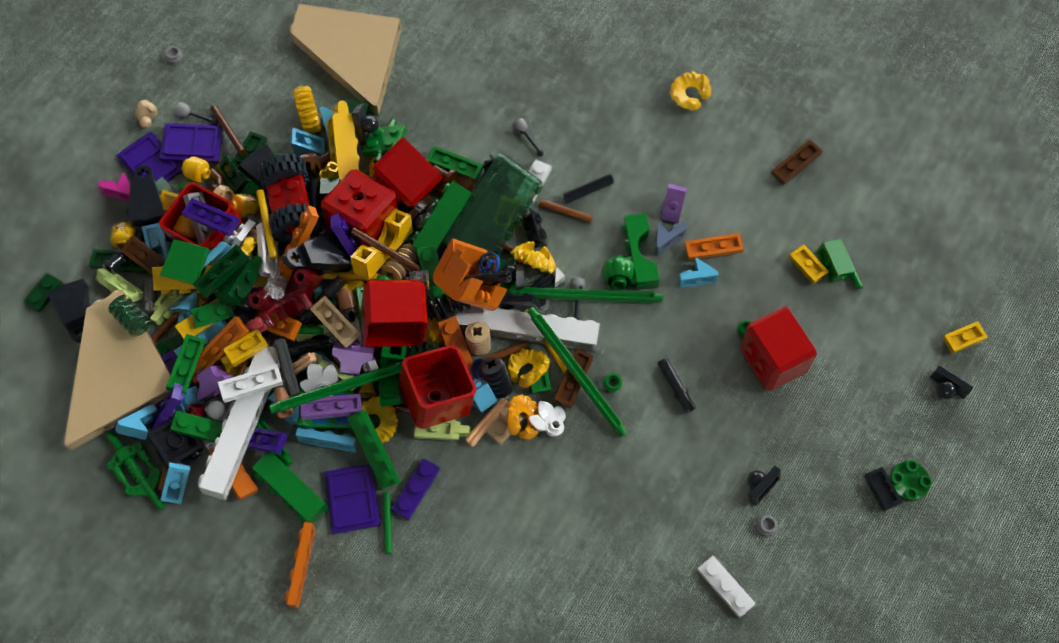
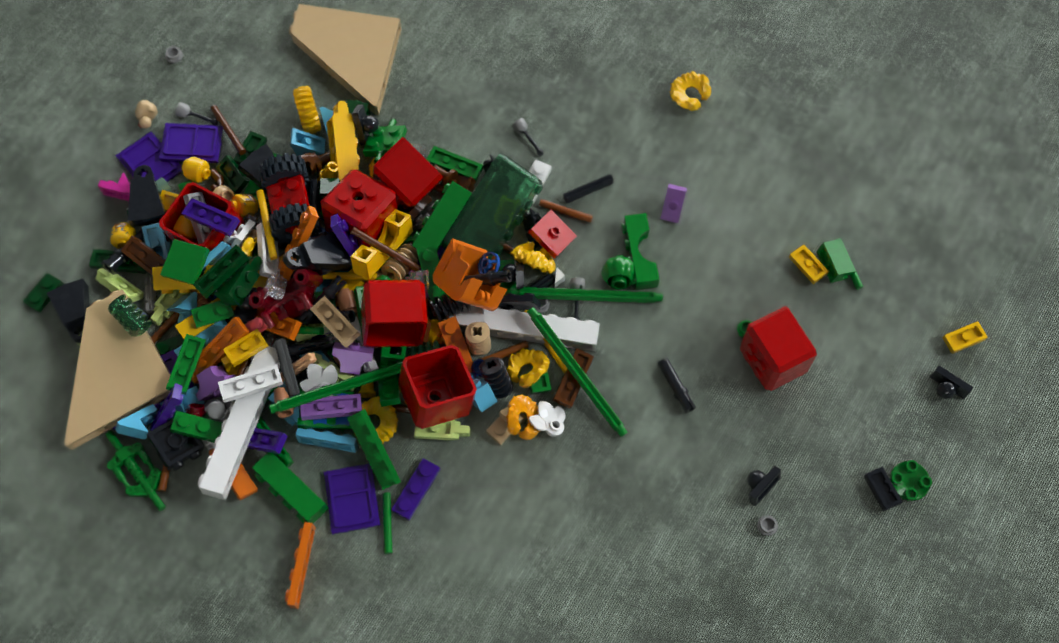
(175, 483): medium azure slope -> none
(477, 433): light nougat axle -> none
(552, 234): none -> plate
(615, 377): green plate -> none
(666, 238): sand blue slope -> none
(701, 275): medium azure slope -> none
(714, 246): orange plate -> none
(726, 586): white plate -> none
(796, 162): reddish brown plate -> none

